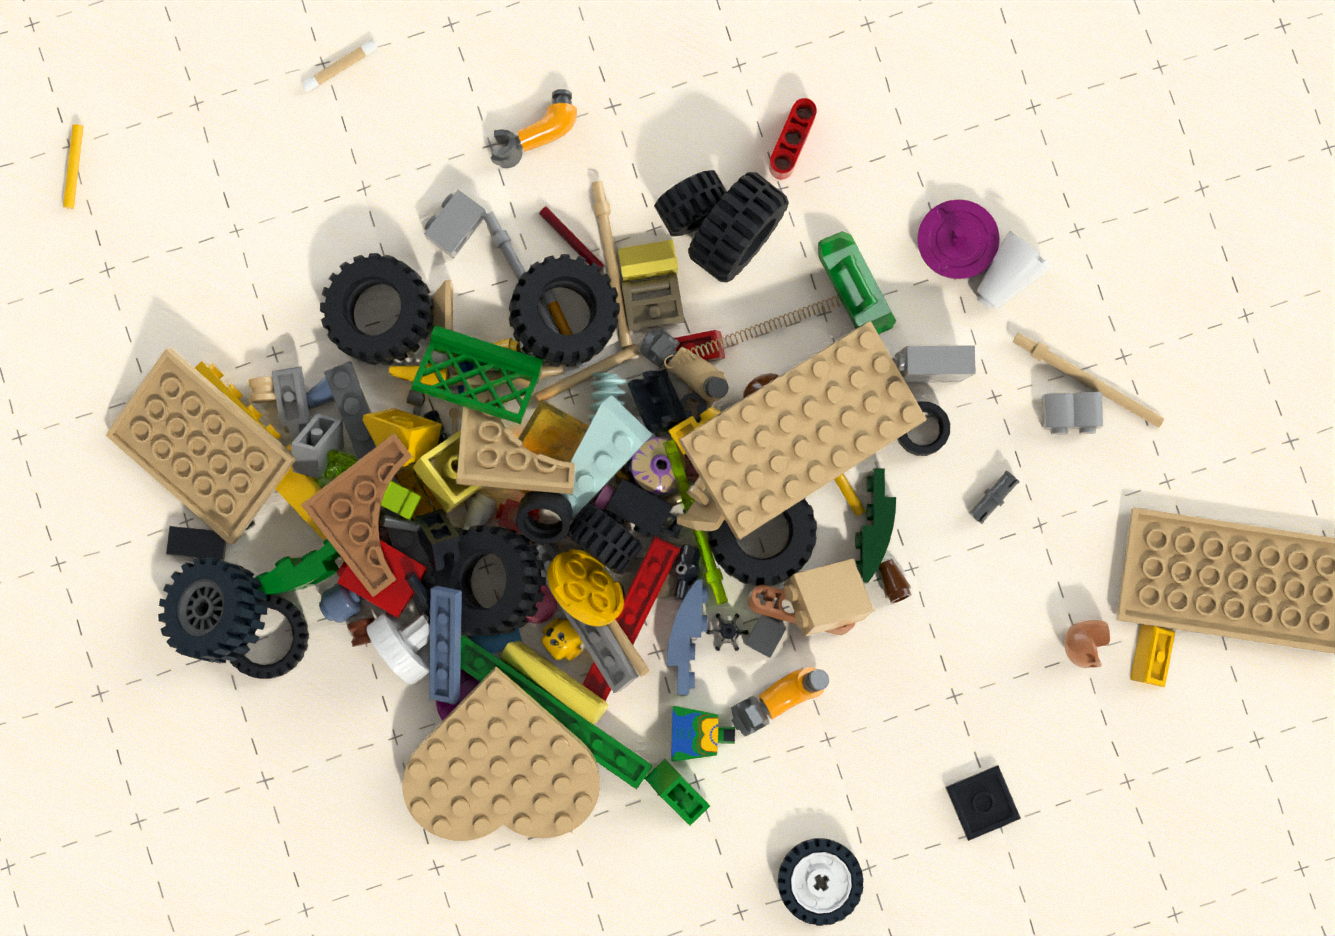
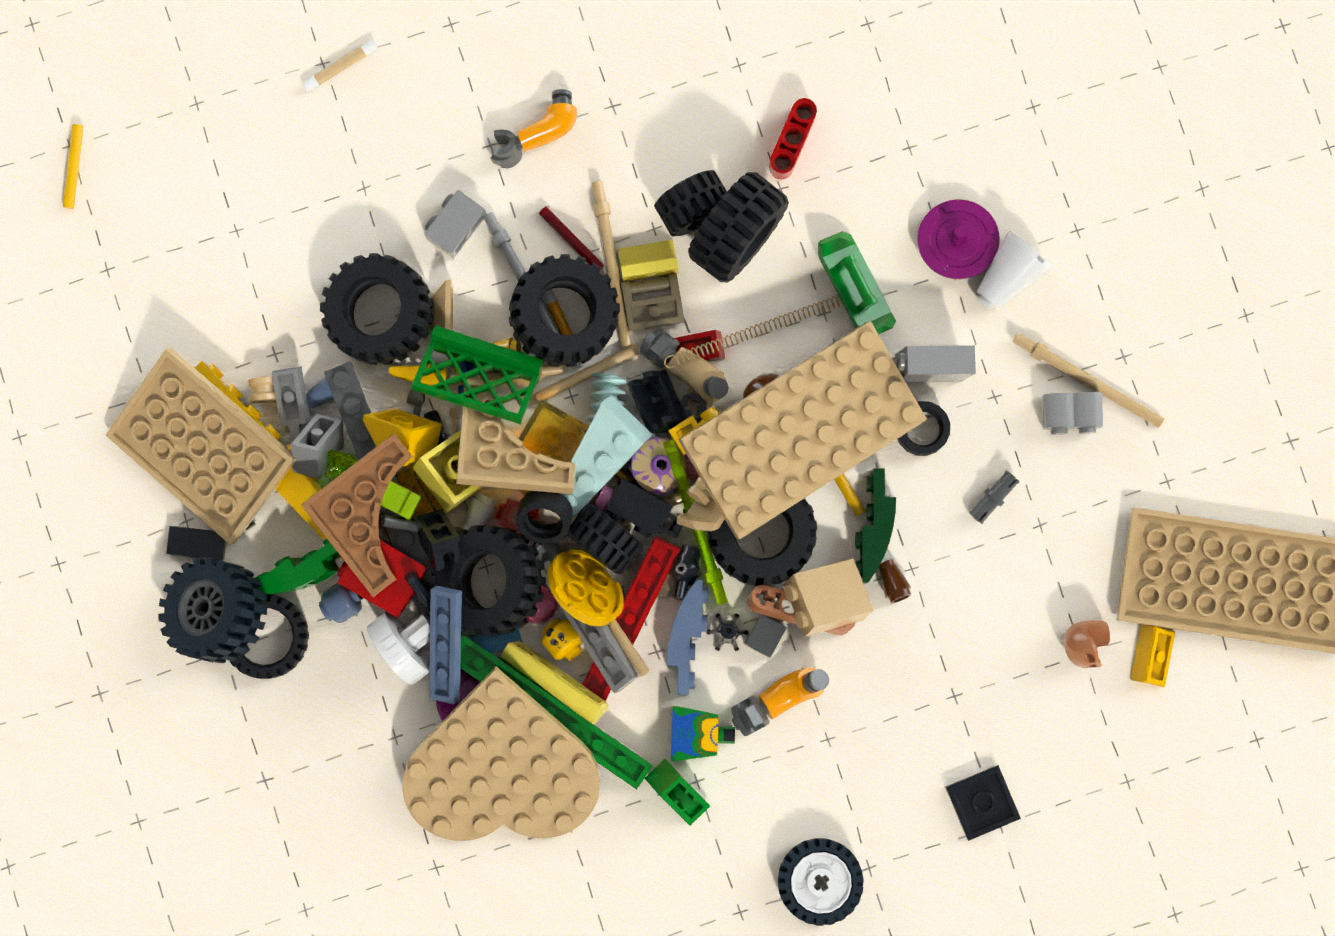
(359, 631): copper wheel -> none

